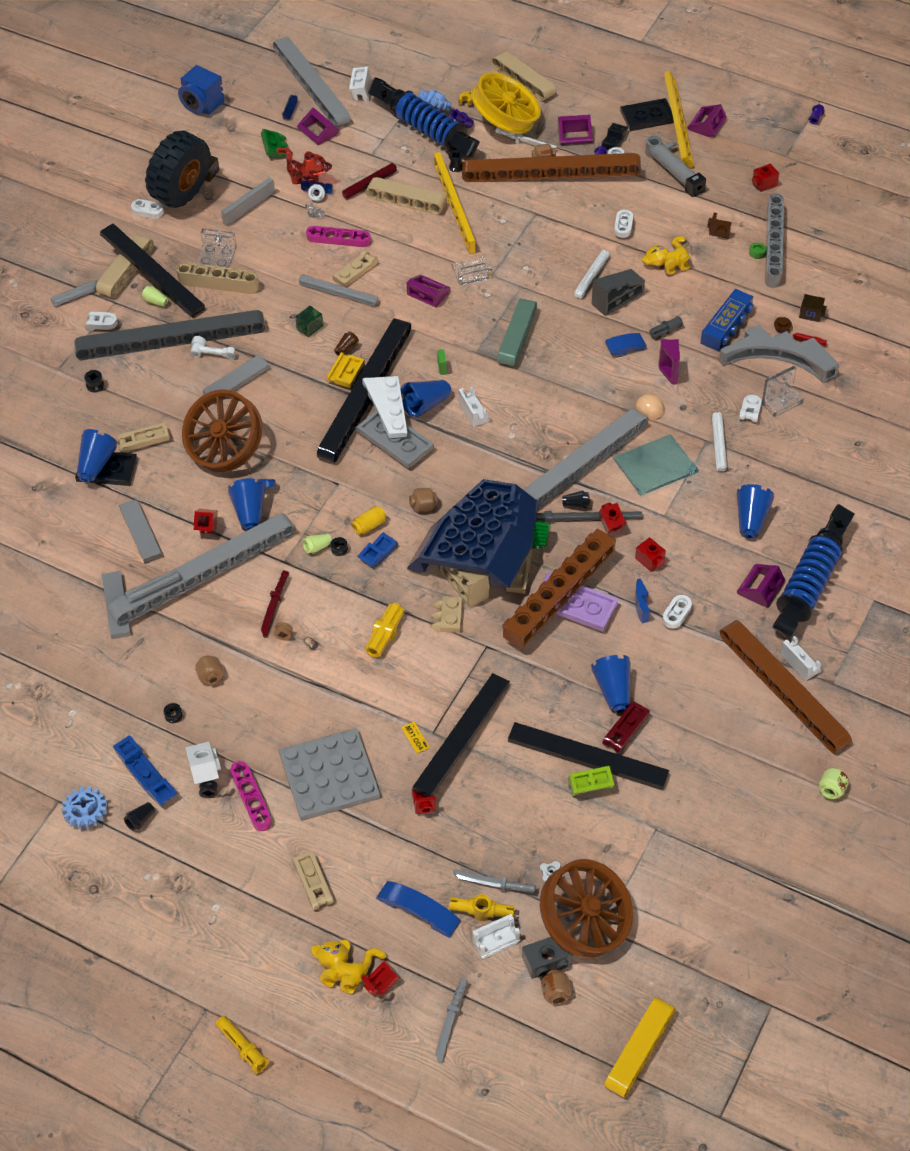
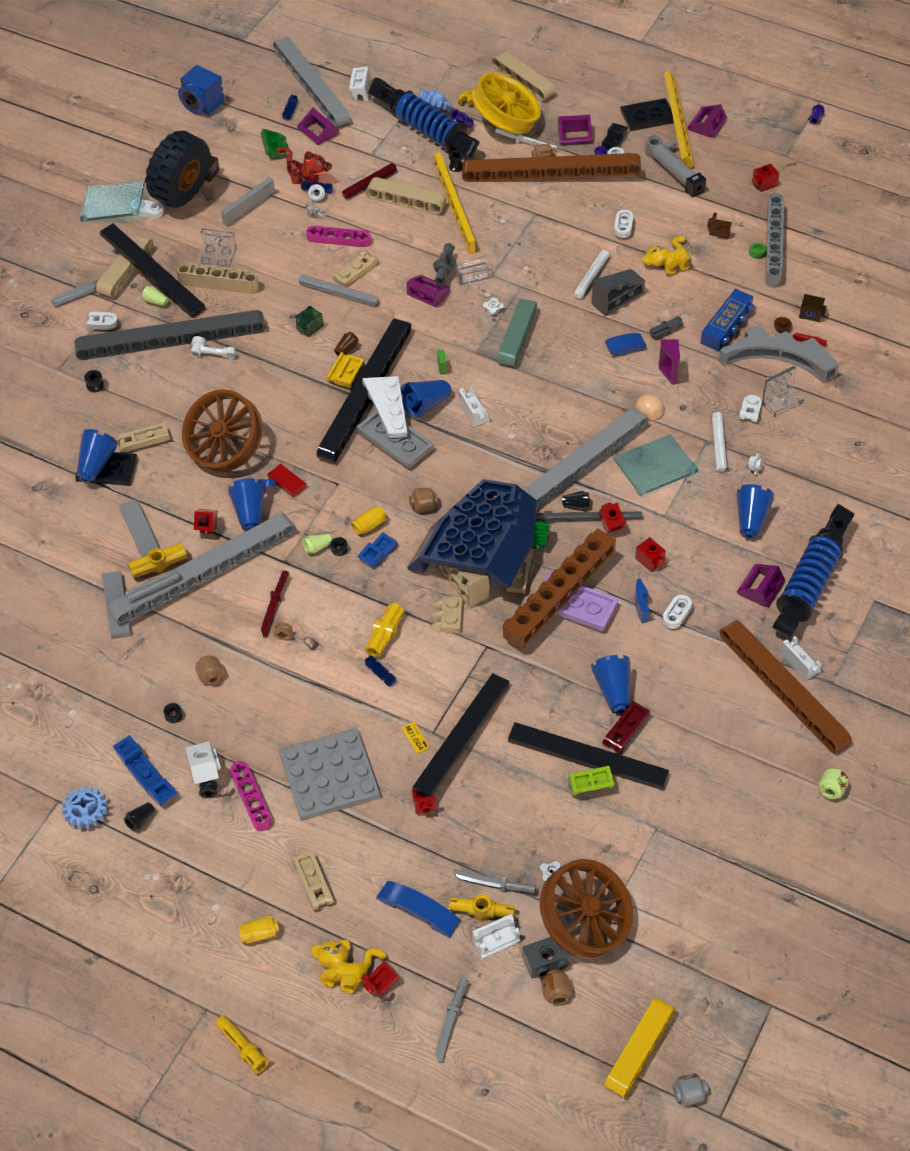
(112, 200): none -> clear light blue piece
(157, 560): none -> yellow piece
(240, 375): light grey tile -> none
(258, 929): none -> yellow head
(287, 480): none -> red tile
(380, 670): none -> clear blue axle
(444, 264): none -> dark grey pin
(493, 306): none -> white plate
(690, 1089): none -> light grey head
(755, 463): none -> white plate

